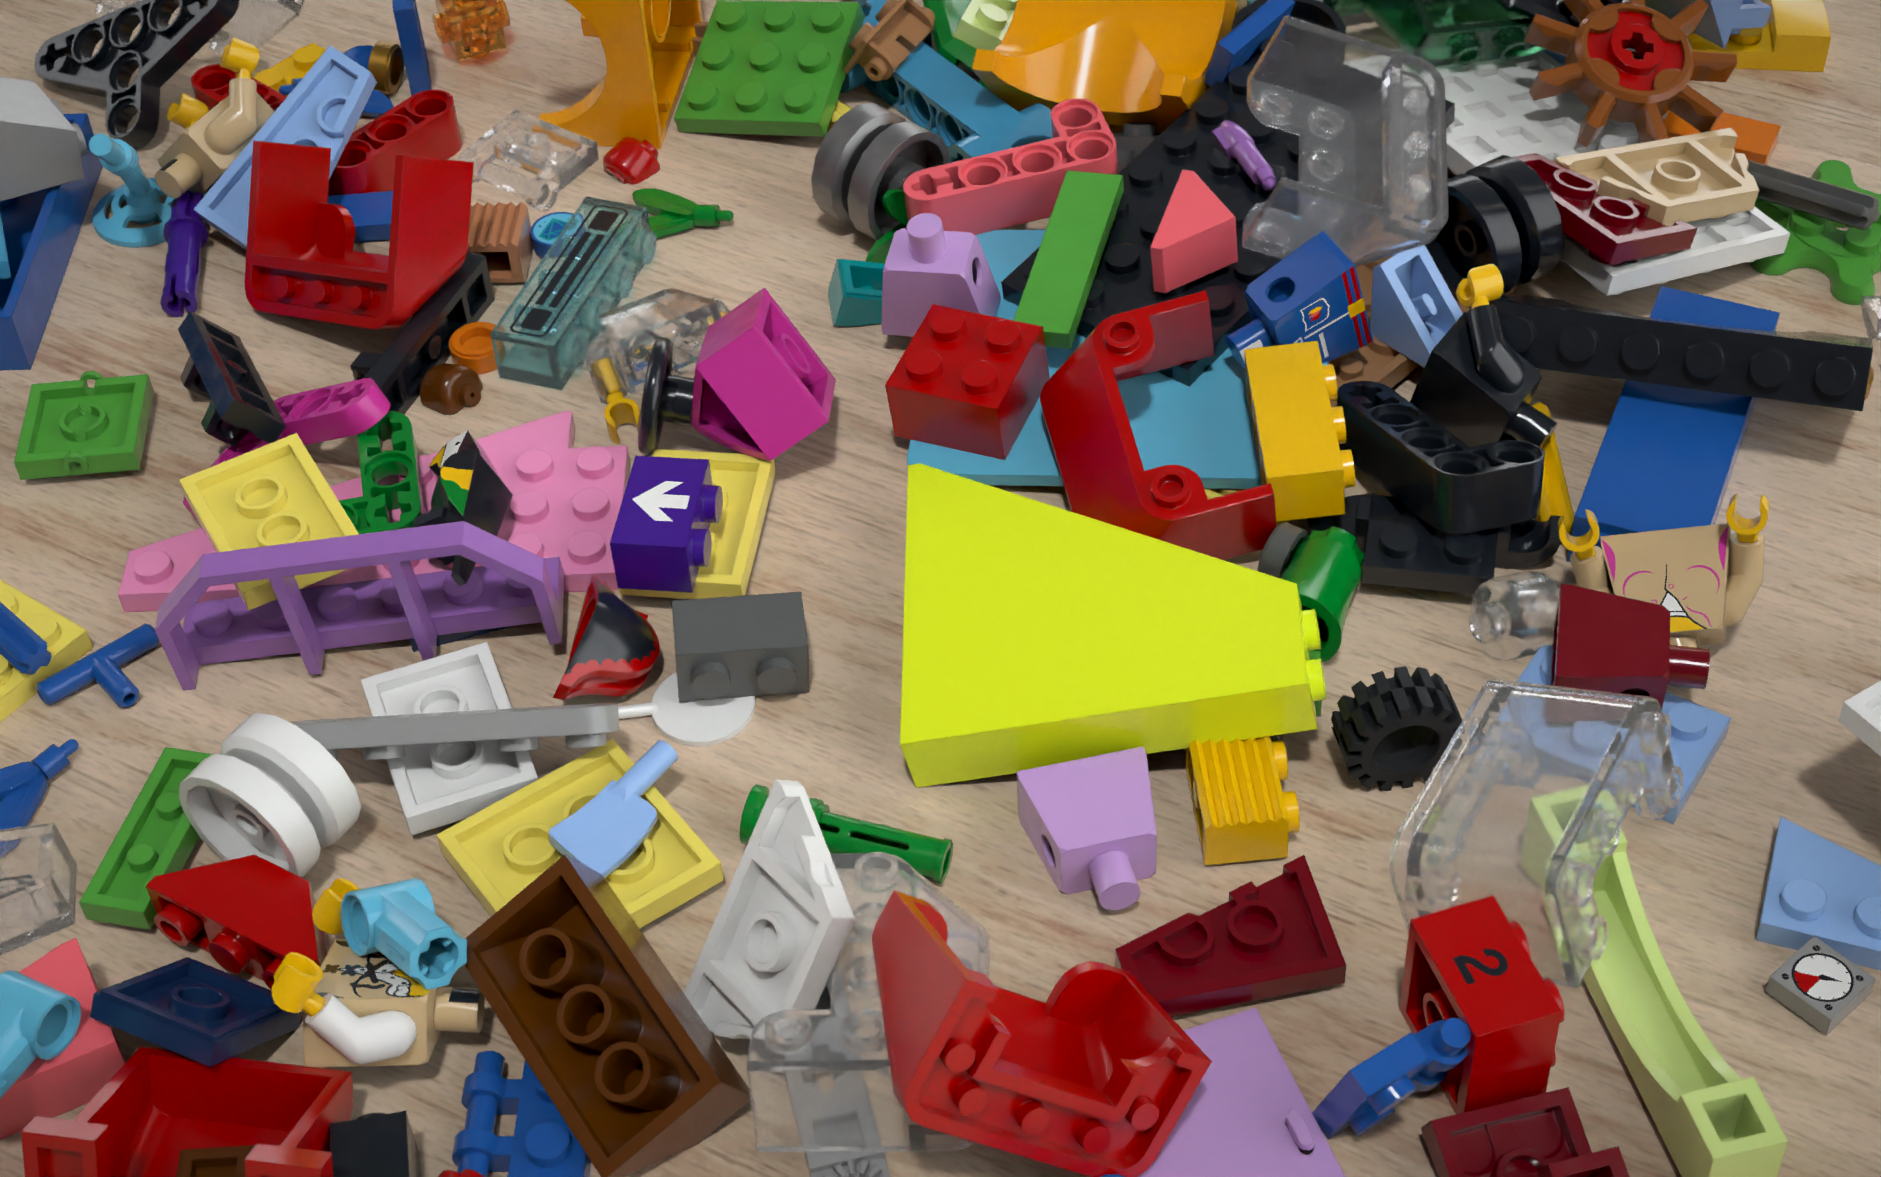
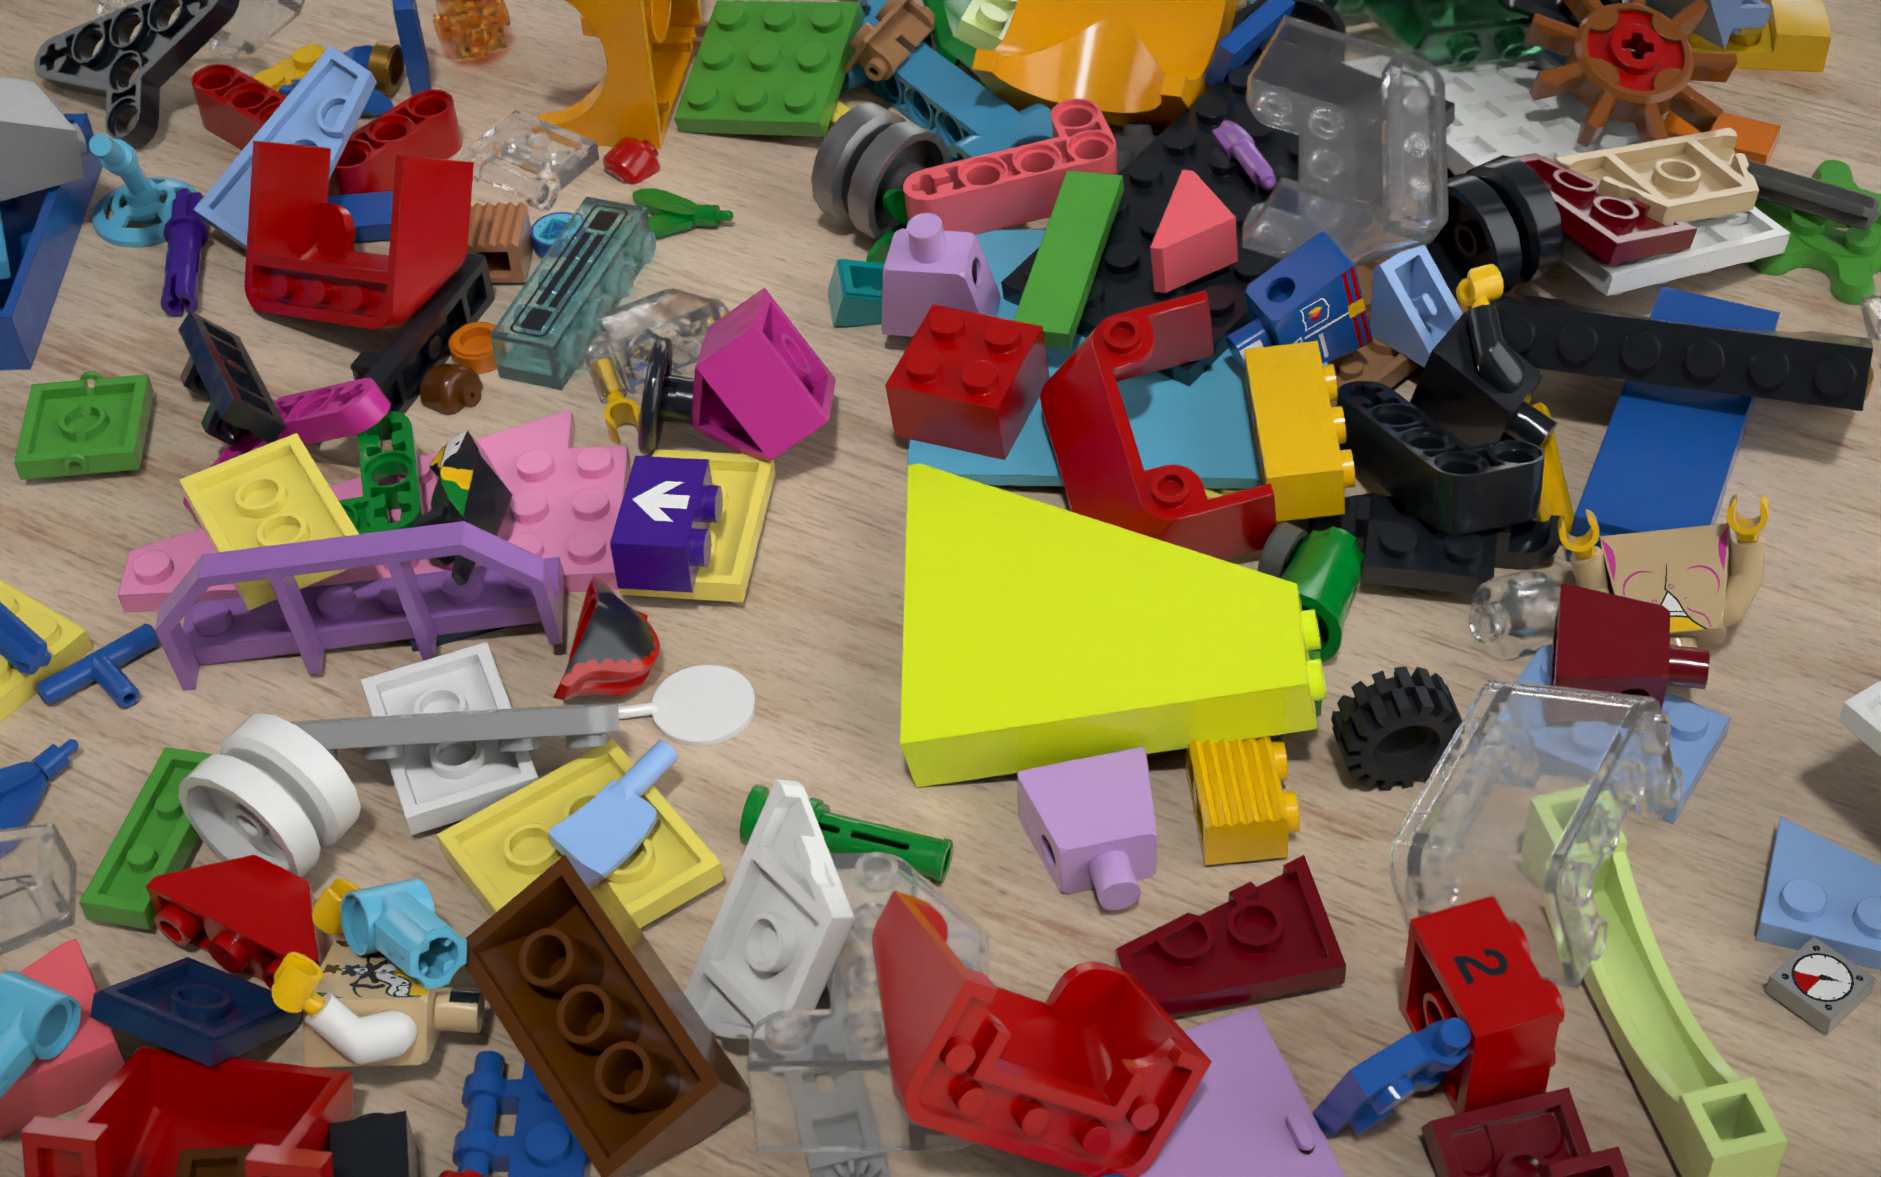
(217, 136): tan torso -> none
(740, 646): dark grey brick -> none

